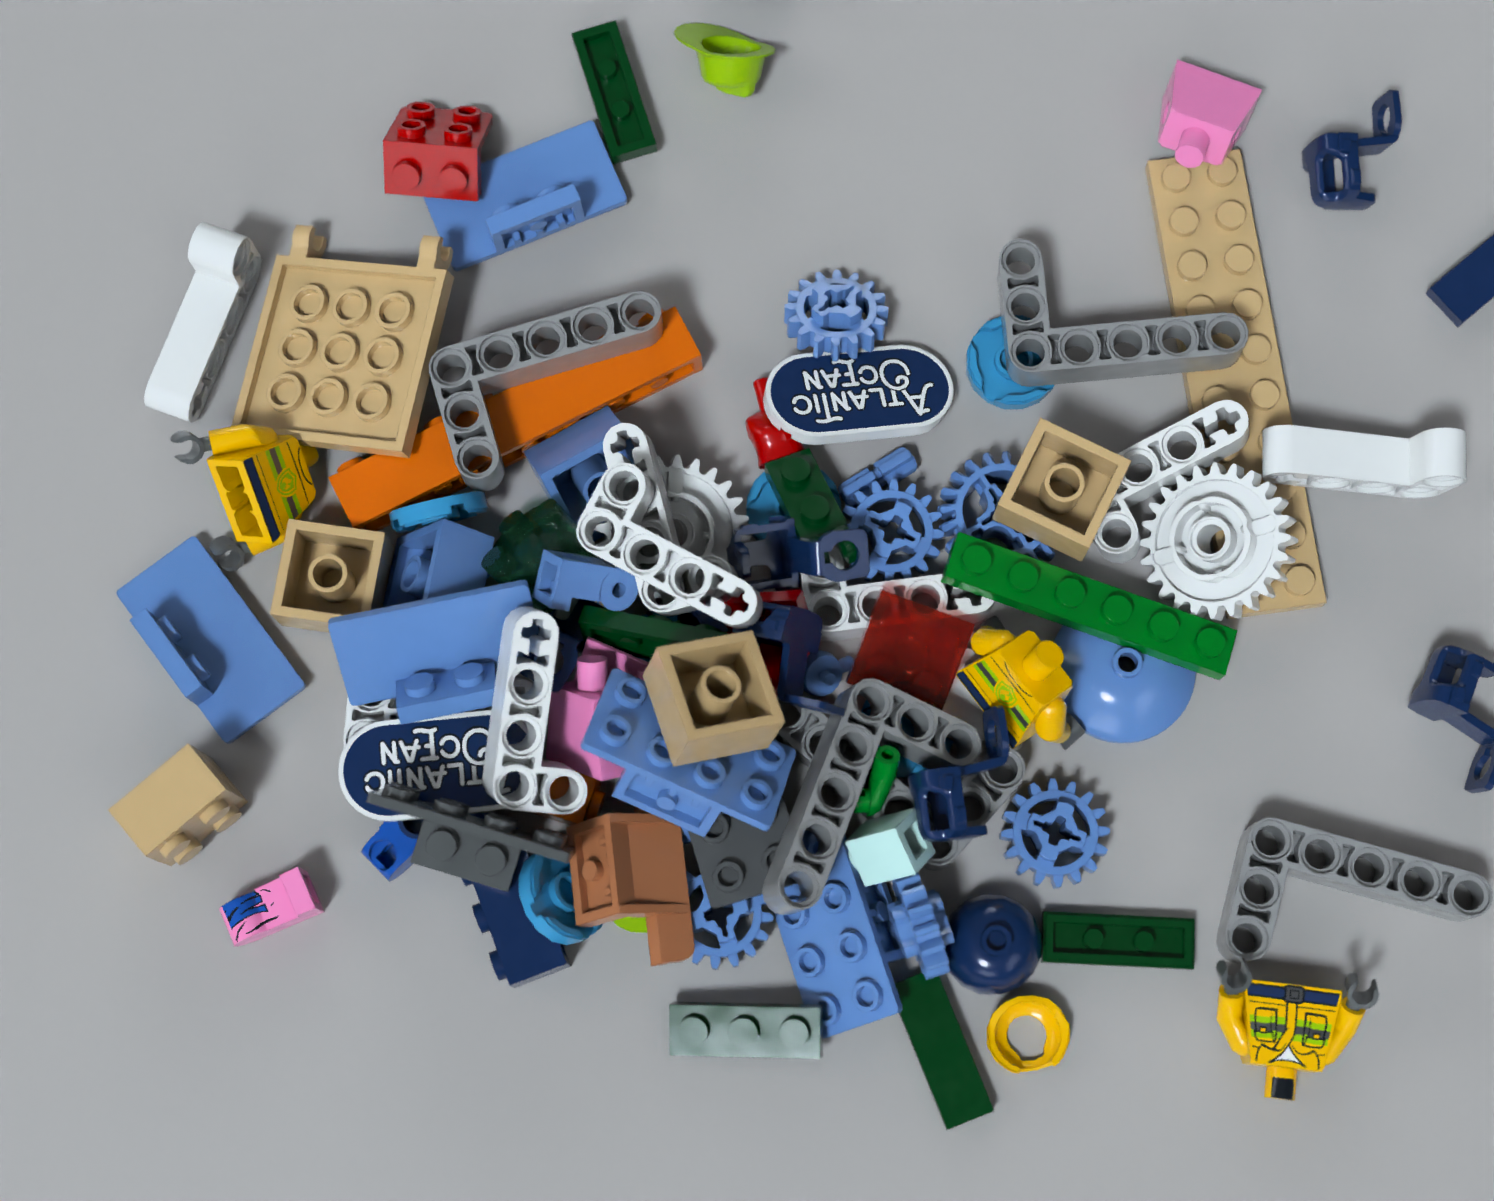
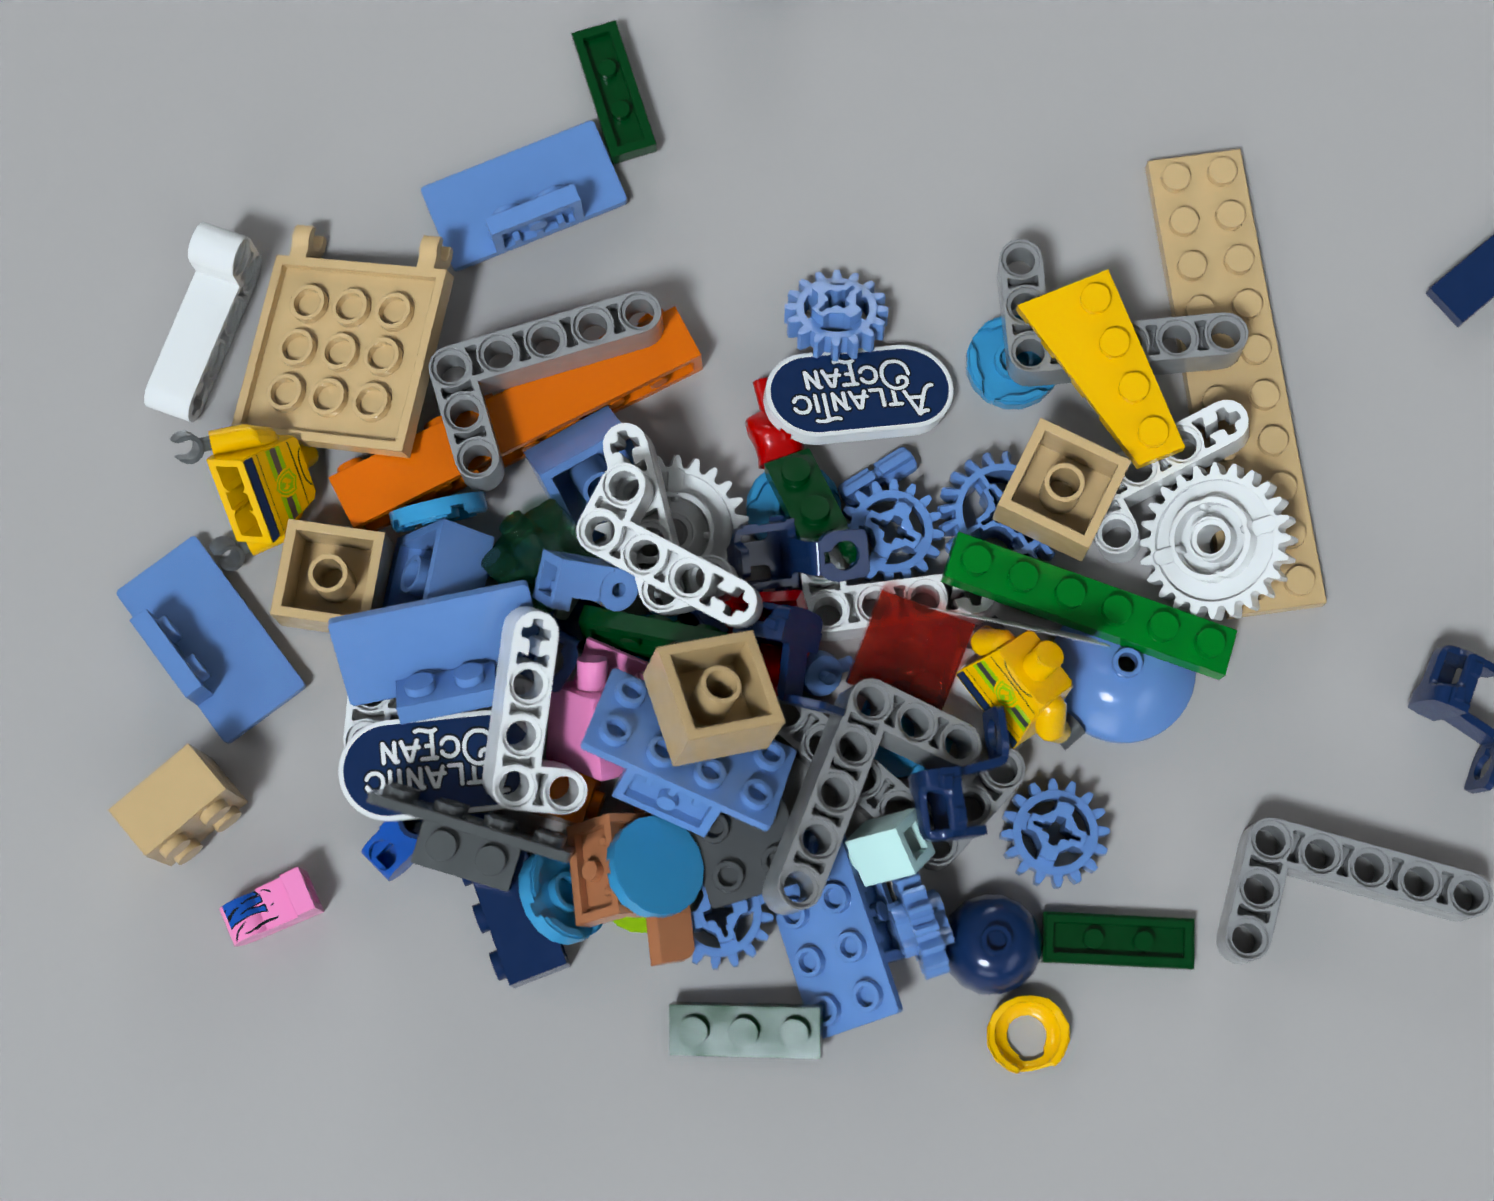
(435, 151): red bracket -> none
(654, 867): none -> dark azure tile
(725, 56): lime piece -> none
(880, 781): green arm -> none
(942, 1051): dark green tile -> none
(1033, 627): none -> white sticker
(1102, 355): none -> yellow wing
(1204, 114): bright pink torso -> none
(1288, 1024): torso -> none
(1320, 153): dark blue piece -> none
(1365, 462): white beam -> none

